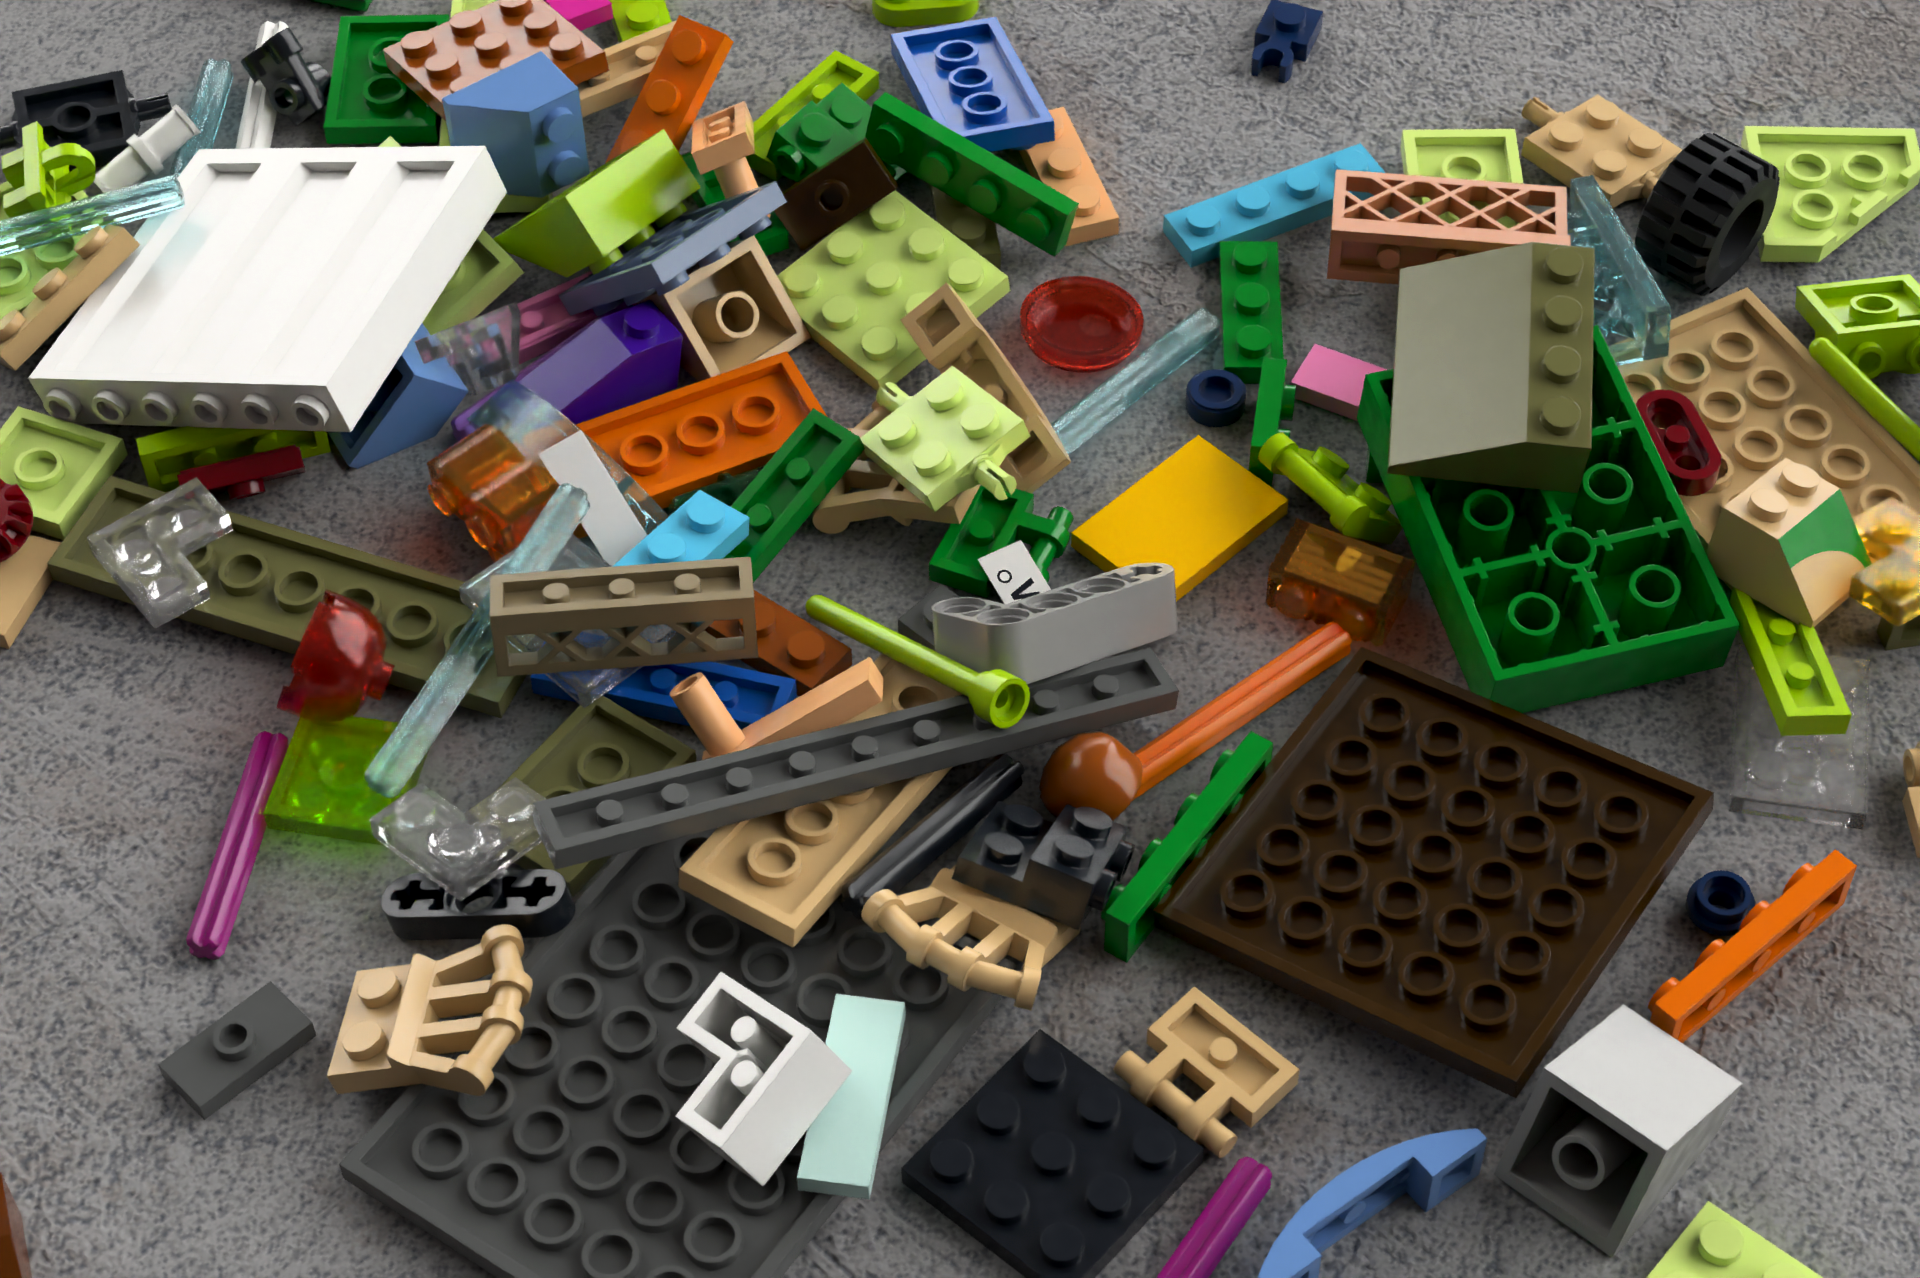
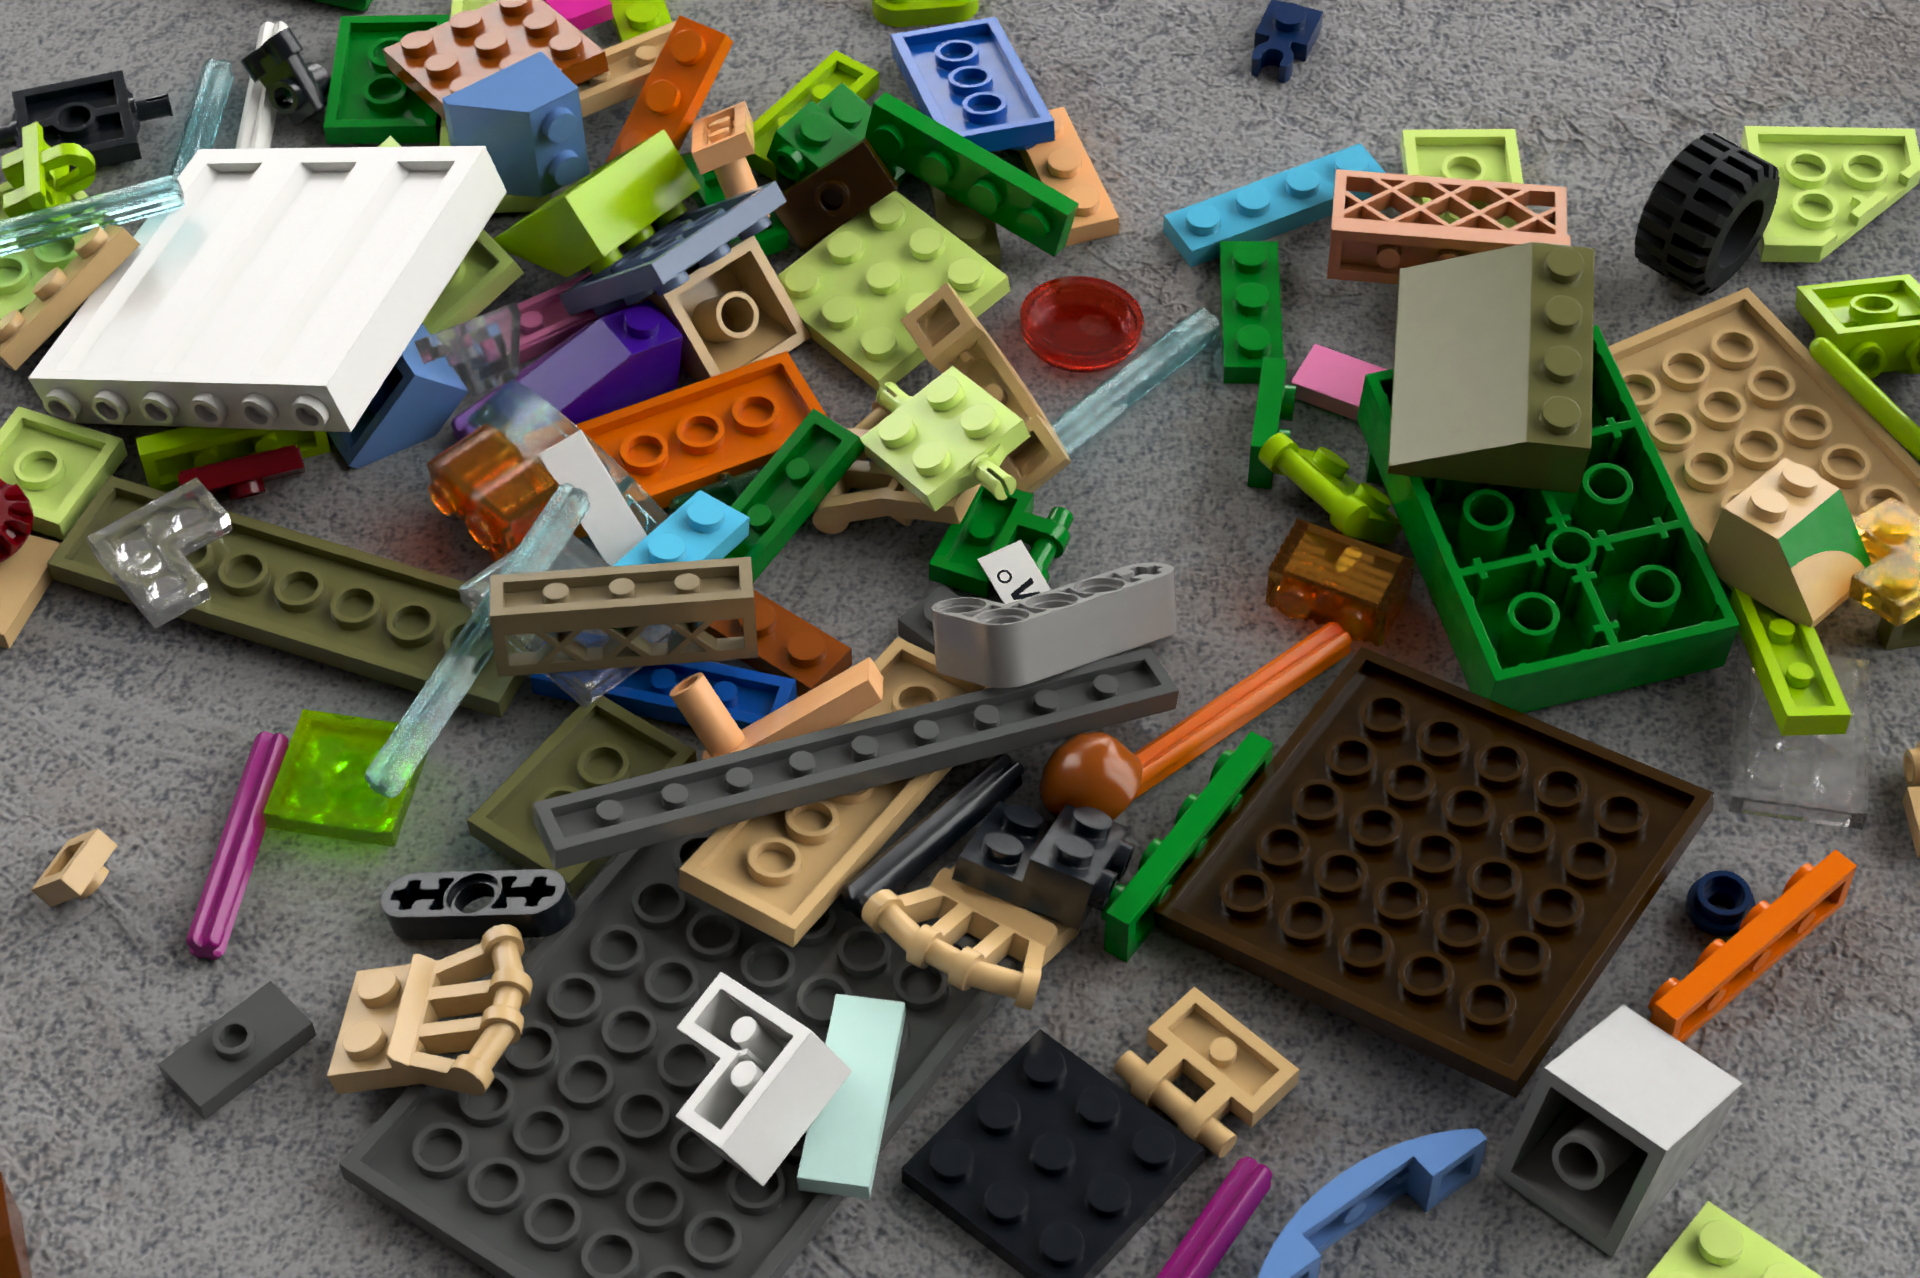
(76, 869): none -> tan plate
(147, 151): white pin -> none
(337, 663): clear red cylinder -> none
(459, 847): clear plate -> none
(993, 694): lime piece -> none
(1183, 514): yellow tile -> none
(1215, 398): dark blue tile -> none
(1597, 142): tan plate -> none
(1619, 277): clear light blue fence -> none
(1683, 443): dark red plate -> none

